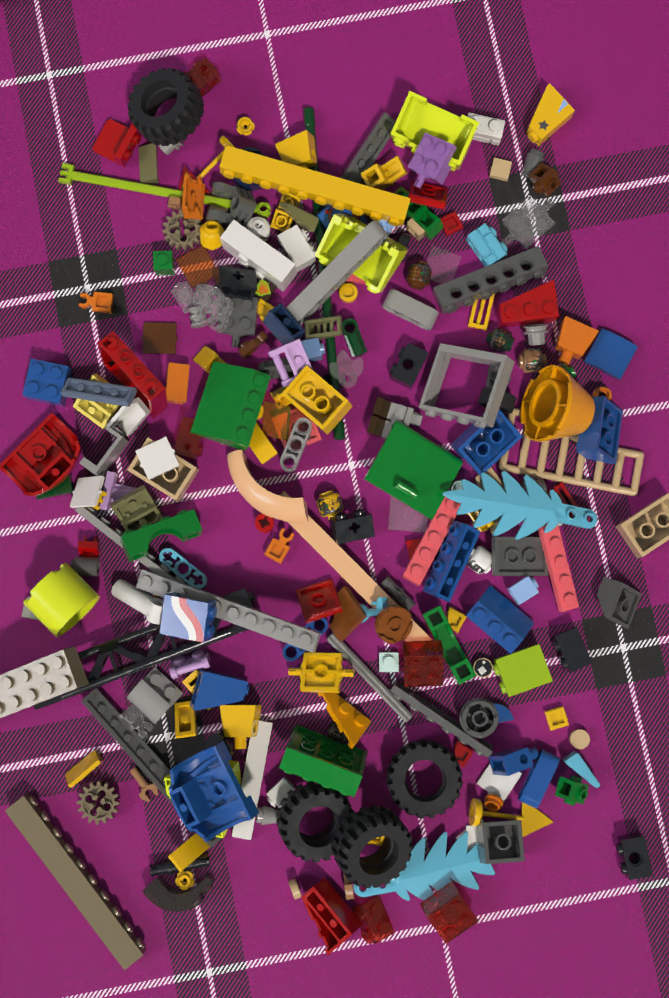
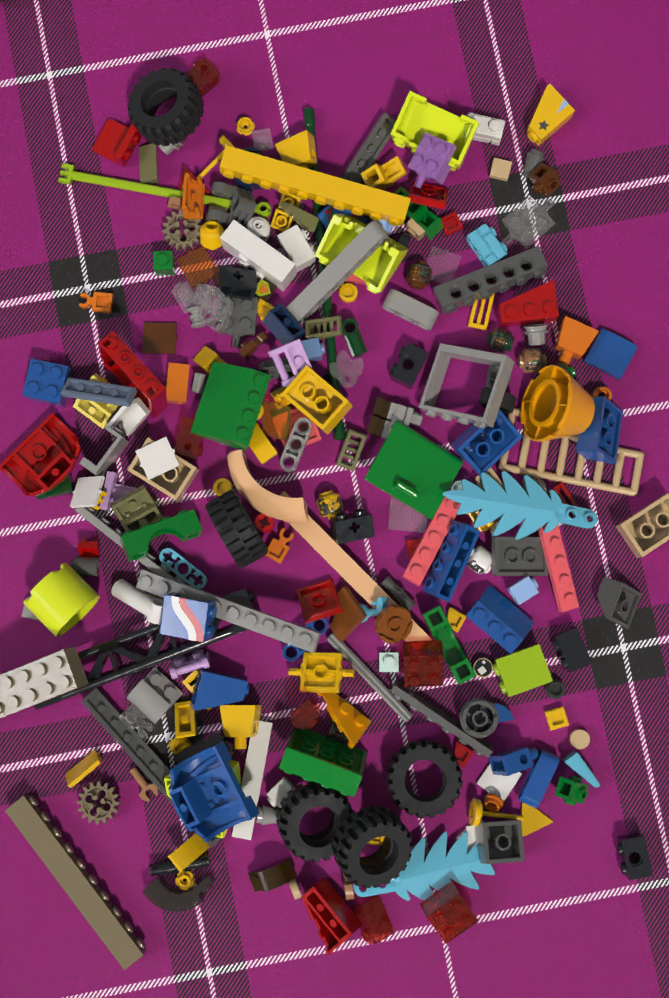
(179, 744): none -> yellow tile
(198, 383): none -> light grey piece
(221, 486): none -> yellow tile
(236, 528): none -> black tyre
(262, 139): none -> clear plate
(272, 875): none -> dark brown brick
(305, 714): none -> clear red brick
(358, 434): none -> olive slope
(555, 689): none -> pearl dark grey plate

